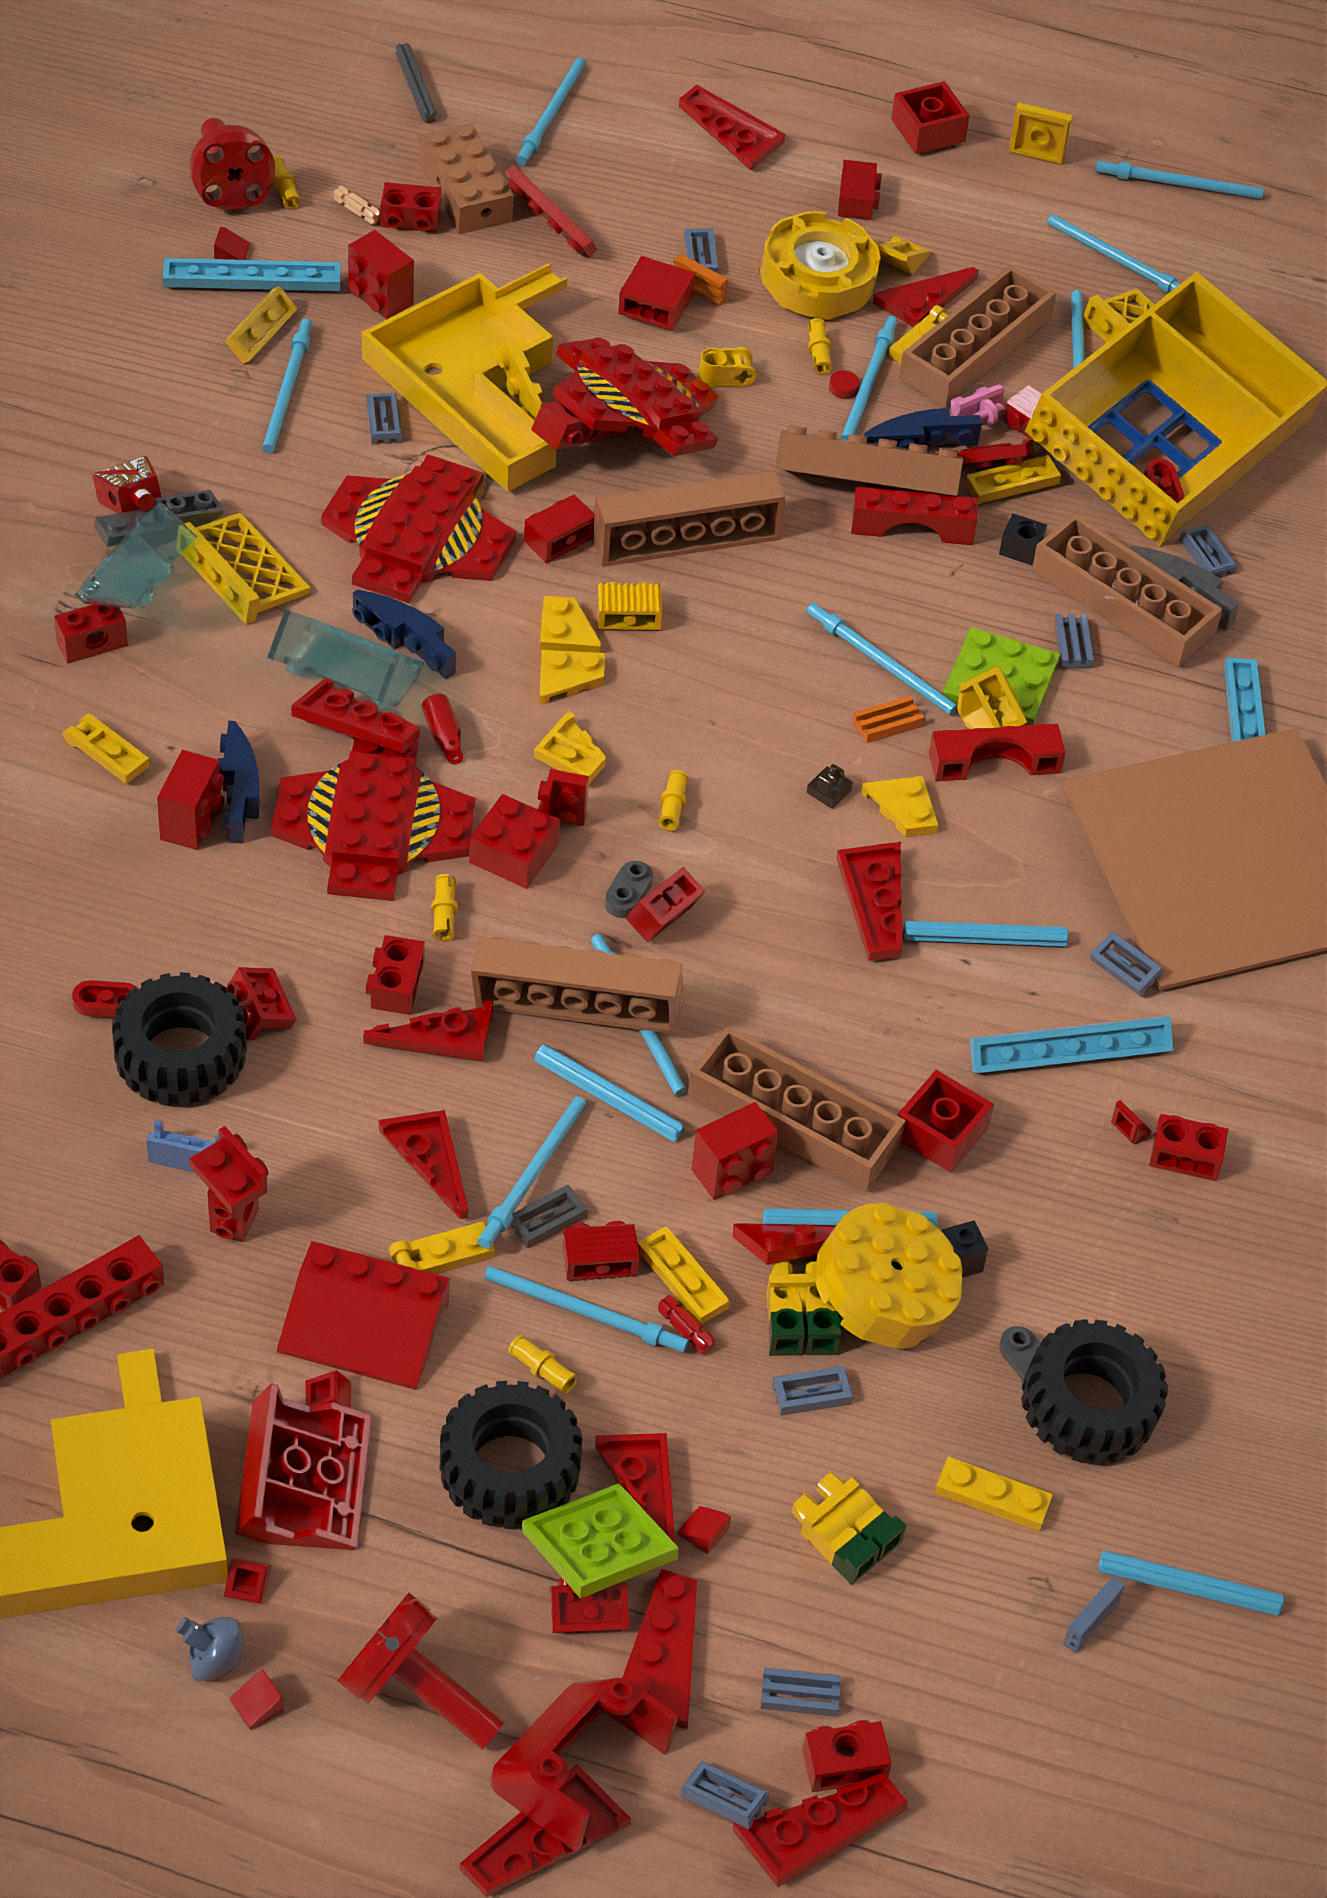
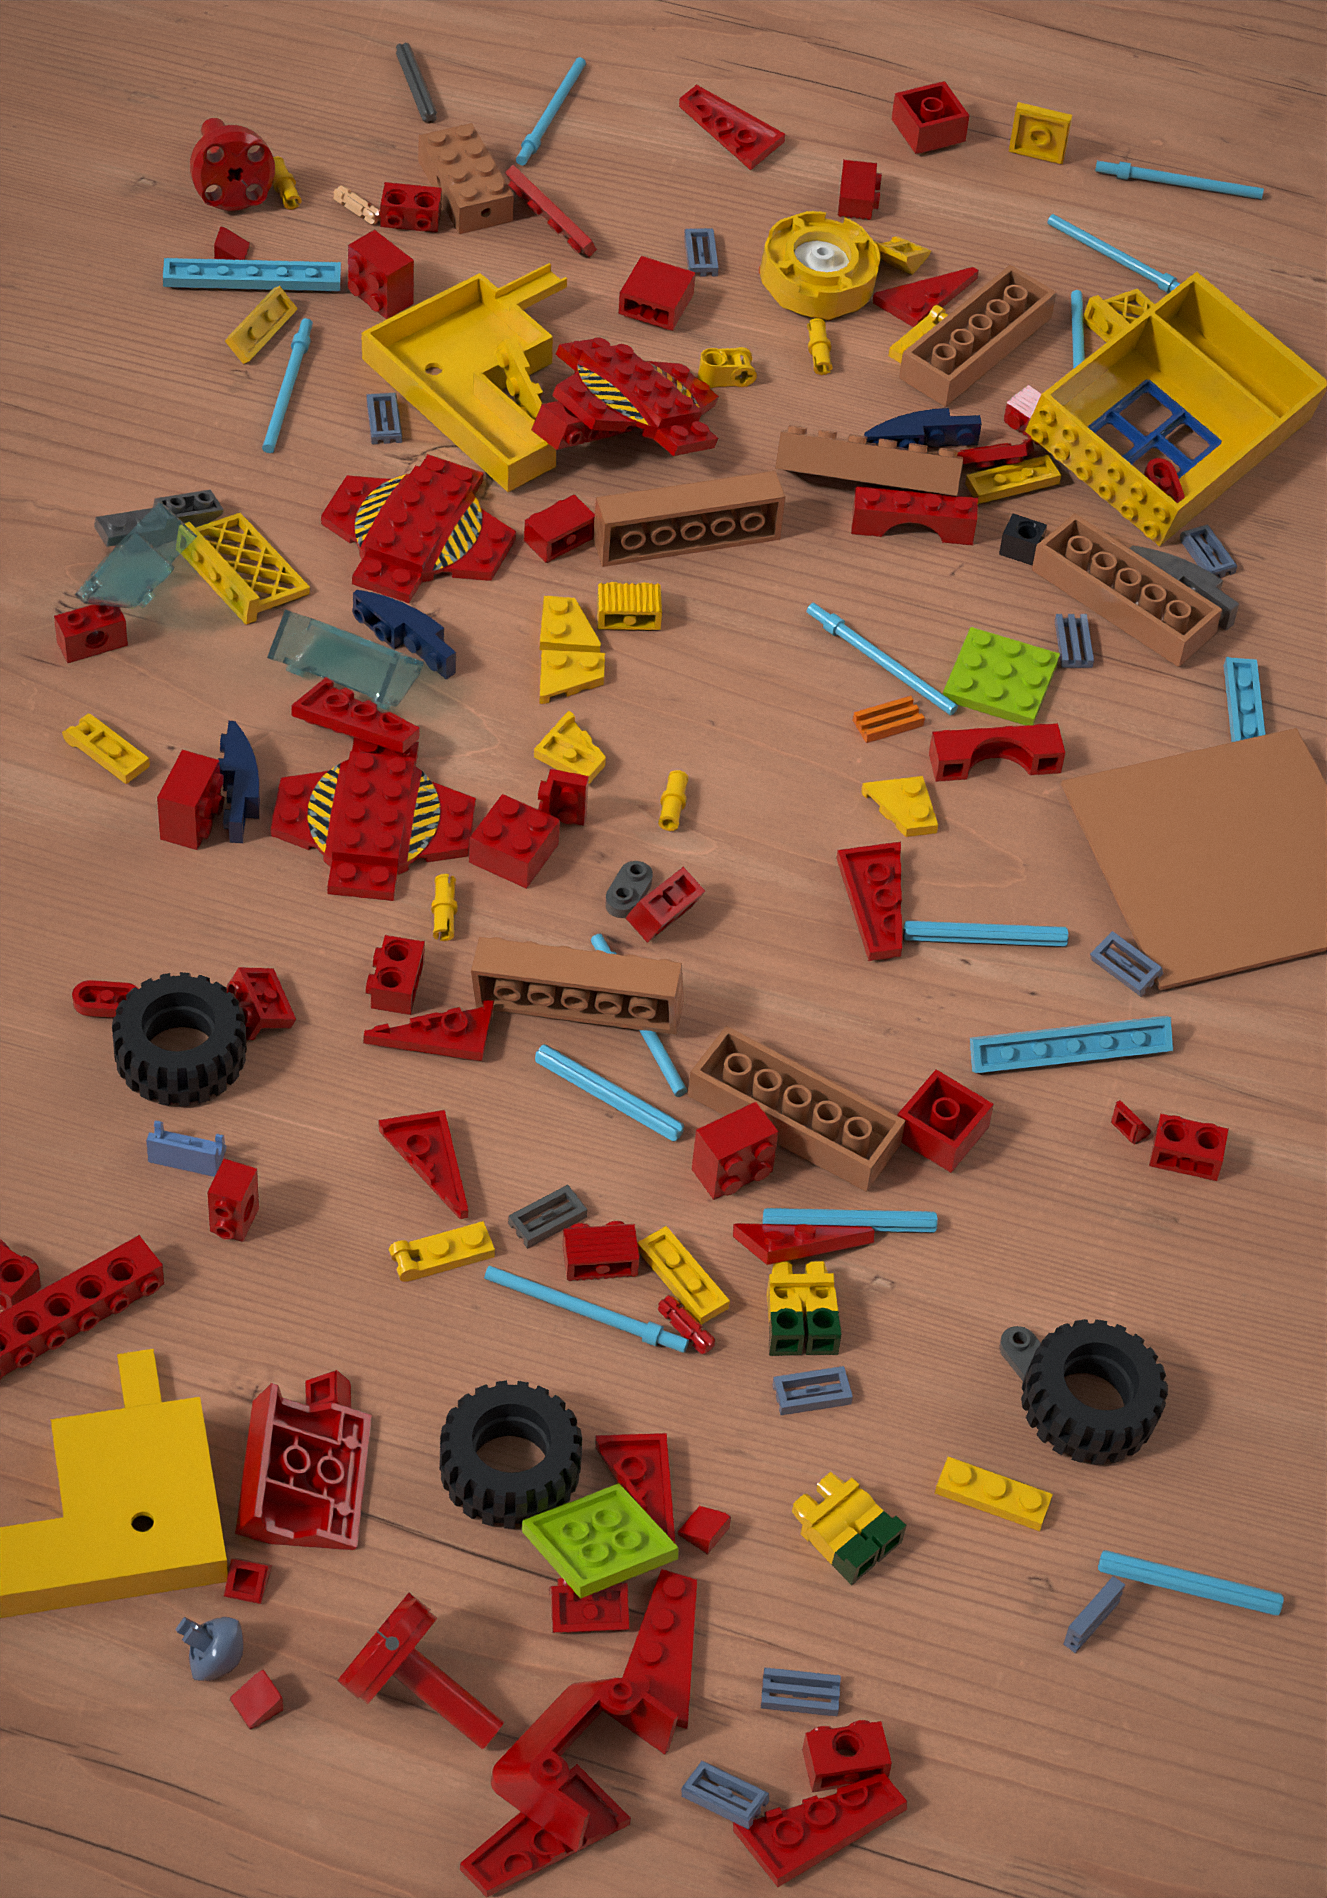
(128, 486): red torso -> none
(231, 1171): red bracket -> none
(363, 1315): red piece -> none
(443, 726): red piece -> none
(502, 1215): medium azure bar -> none
(543, 1364): yellow pin -> none
(707, 282): orange tile -> none
(830, 786): dark brown tile -> none
(844, 384): red tile -> none
(883, 342): medium azure bar -> none
(889, 1275): yellow piece -> none
(969, 1246): black brick -> none
(984, 402): bright pink hips -> none
(989, 701): yellow slope -> none

